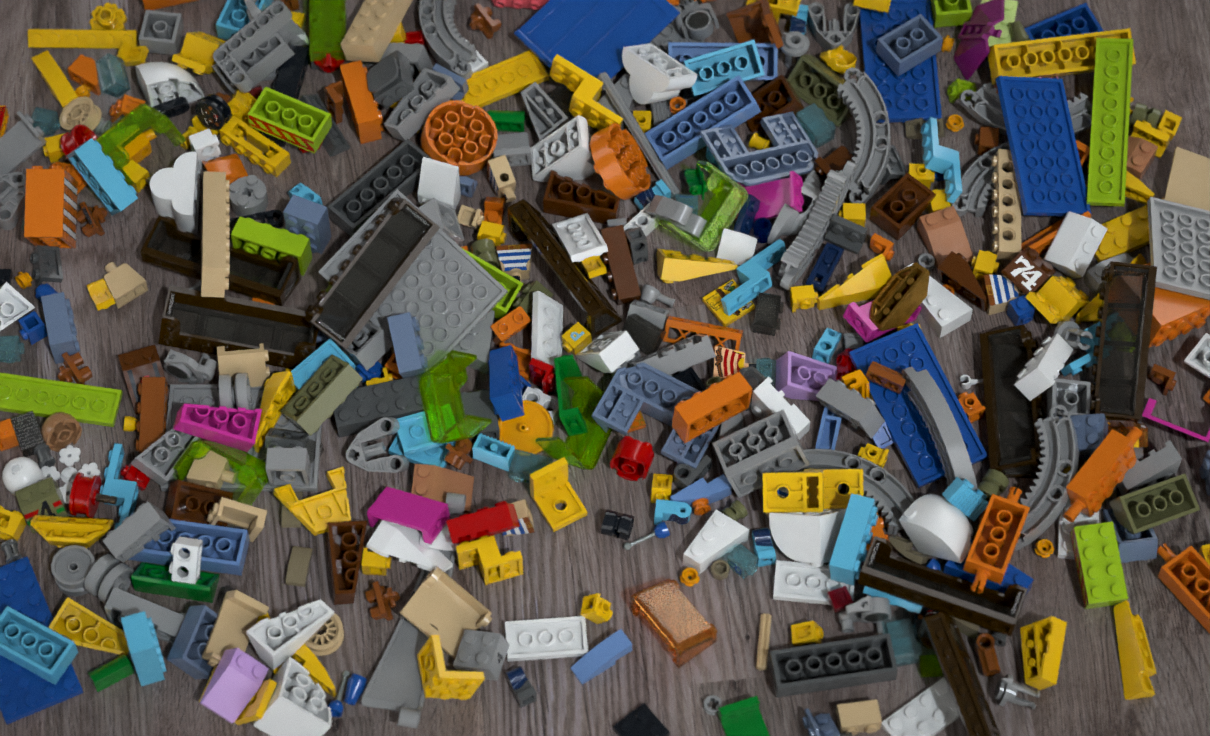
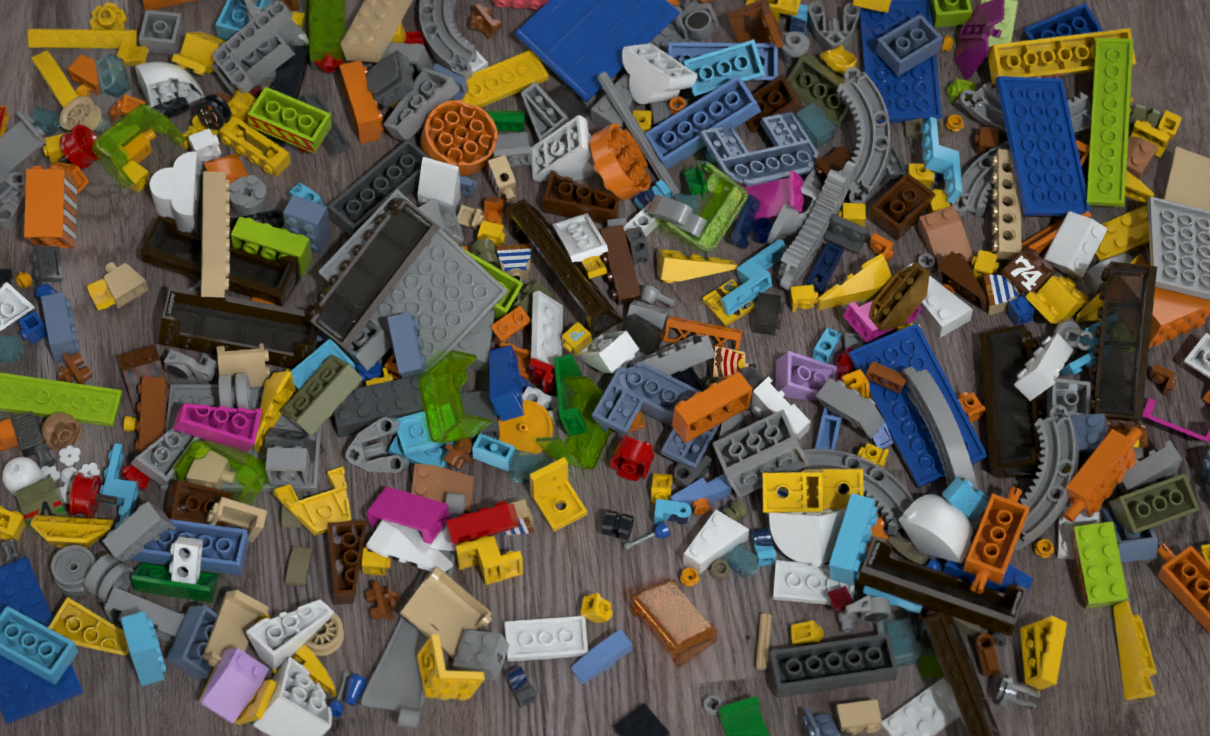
(93, 218): dark orange hips -> none
(102, 176): medium azure brick -> none
(111, 673): green brick -> none
(335, 100): dark orange bracket -> none
(586, 93): yellow bracket -> none
(736, 246): white sticker -> none
(759, 143): yellow bush -> none
(767, 368): clear light blue brick -> none
(969, 381): white hand -> none
(993, 483): olive wheel -> none
(1018, 32): olive cone -> none

